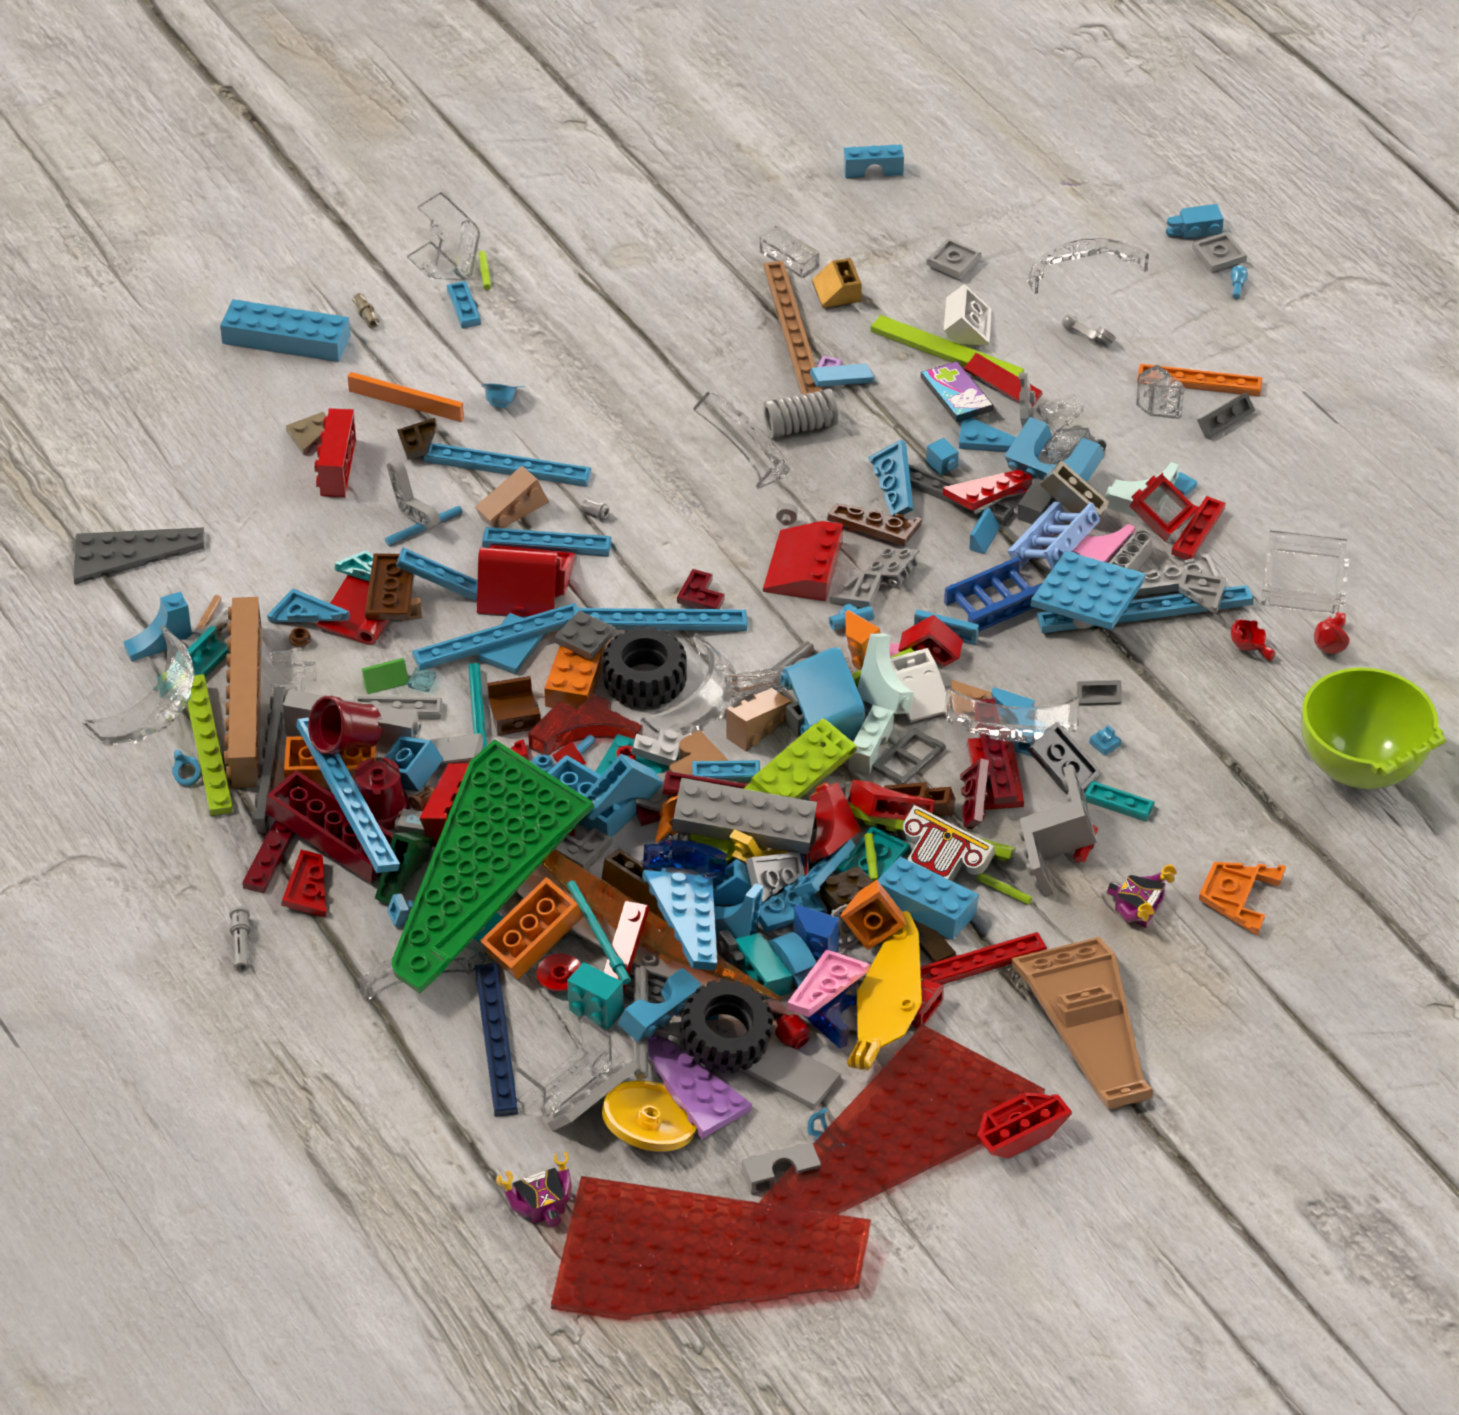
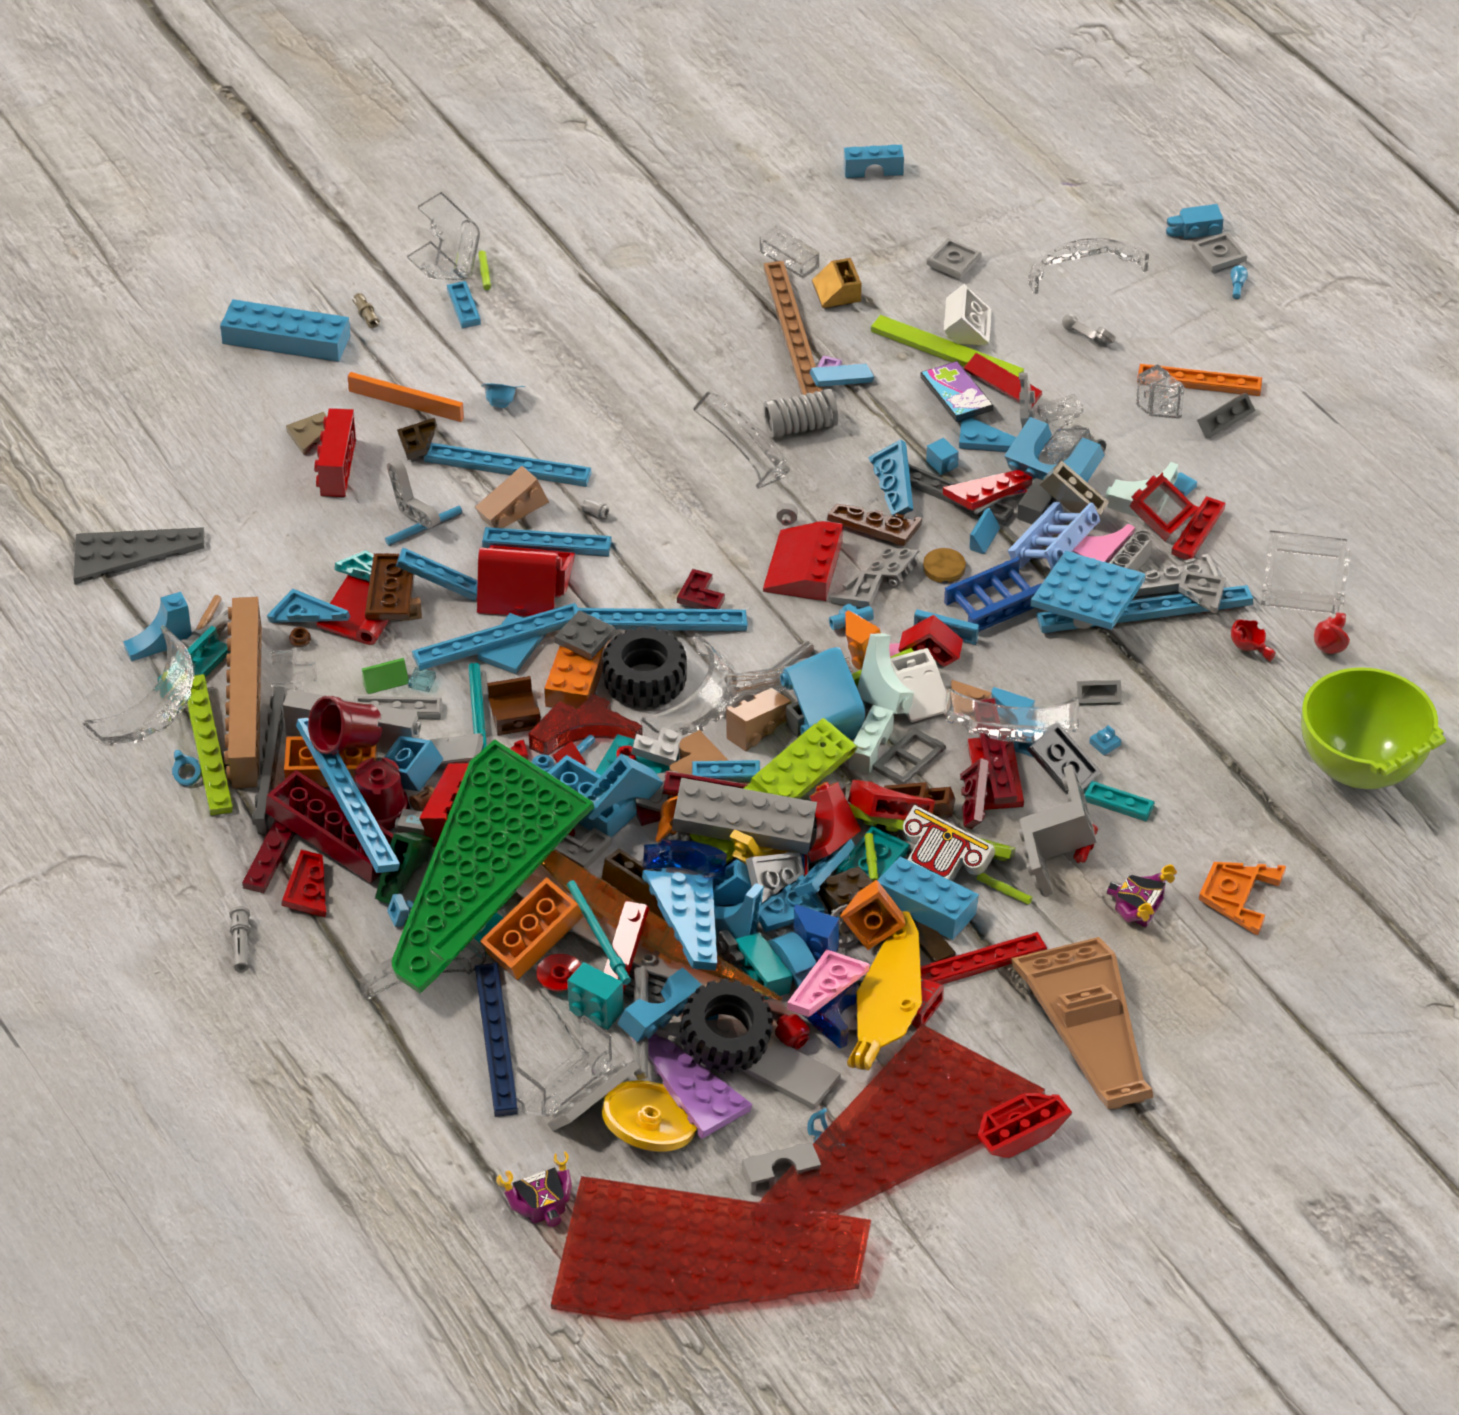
(944, 565): none -> pearl gold tile

